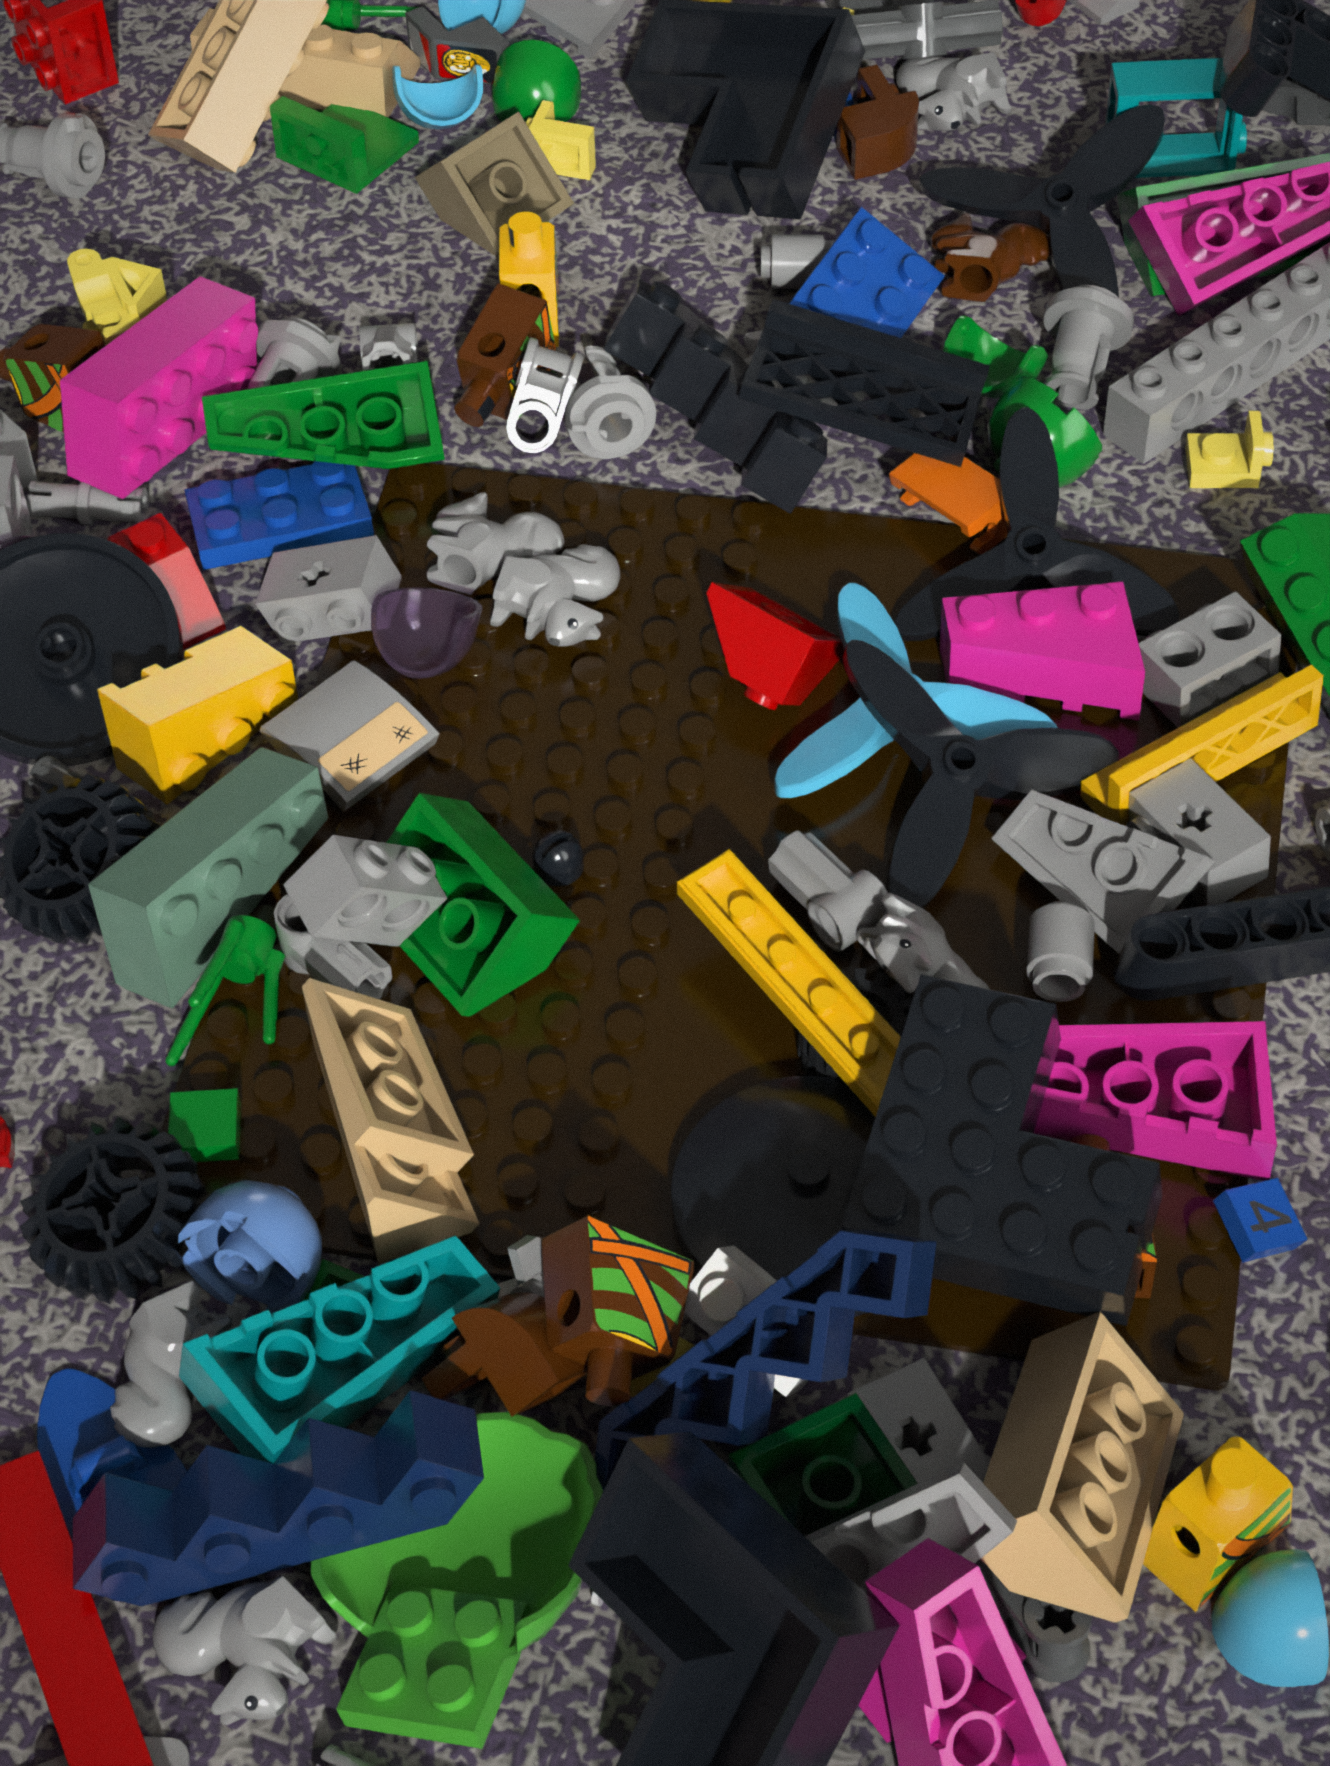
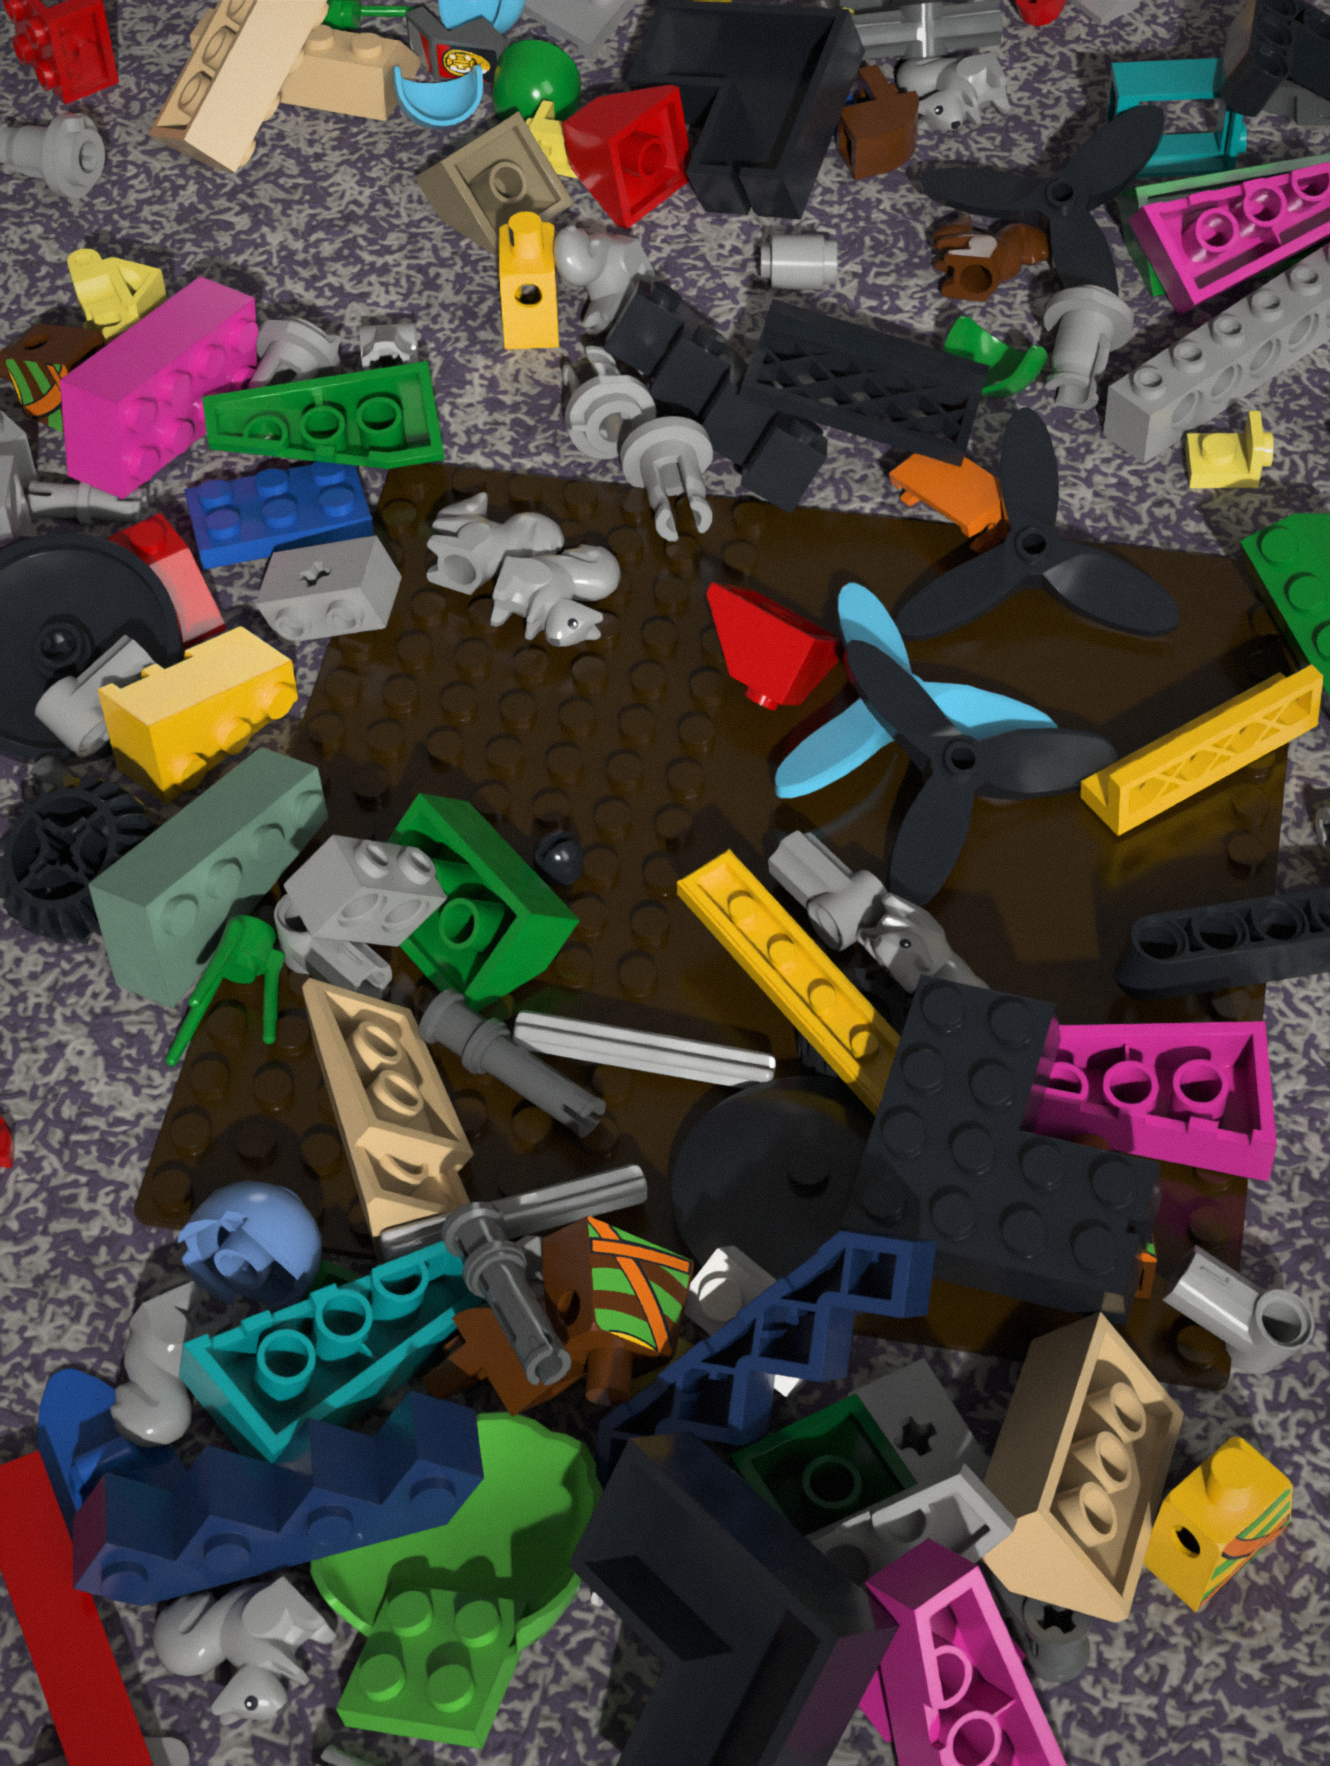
(73, 704): none -> light grey piece
(84, 1193): black gear -> none
(207, 1123): green tile -> none
(340, 142): green bracket -> none
(351, 731): light grey slope -> none
(424, 629): clear purple helmet -> none
(488, 1048): none -> dark grey pin
(495, 351): reddish brown torso -> none
(497, 1272): none -> dark grey pin
(534, 1209): none -> light grey axle
(542, 392): piece -> none
(604, 267): none -> light grey animal
(630, 150): none -> red slope
(642, 1050): none -> light grey axle
(666, 460): none -> light grey piece
(869, 279): blue plate -> none
(1047, 645): dark pink wedge -> none
(1060, 951): light grey brick -> none
(1072, 436): green cylinder -> none
(1099, 863): light grey wing -> none
(1198, 815): light grey brick -> none
(1208, 658): light grey brick -> none
(1238, 1310): none -> light grey piece
(1260, 1220): blue tile -> none
(1274, 1620): medium azure helmet -> none

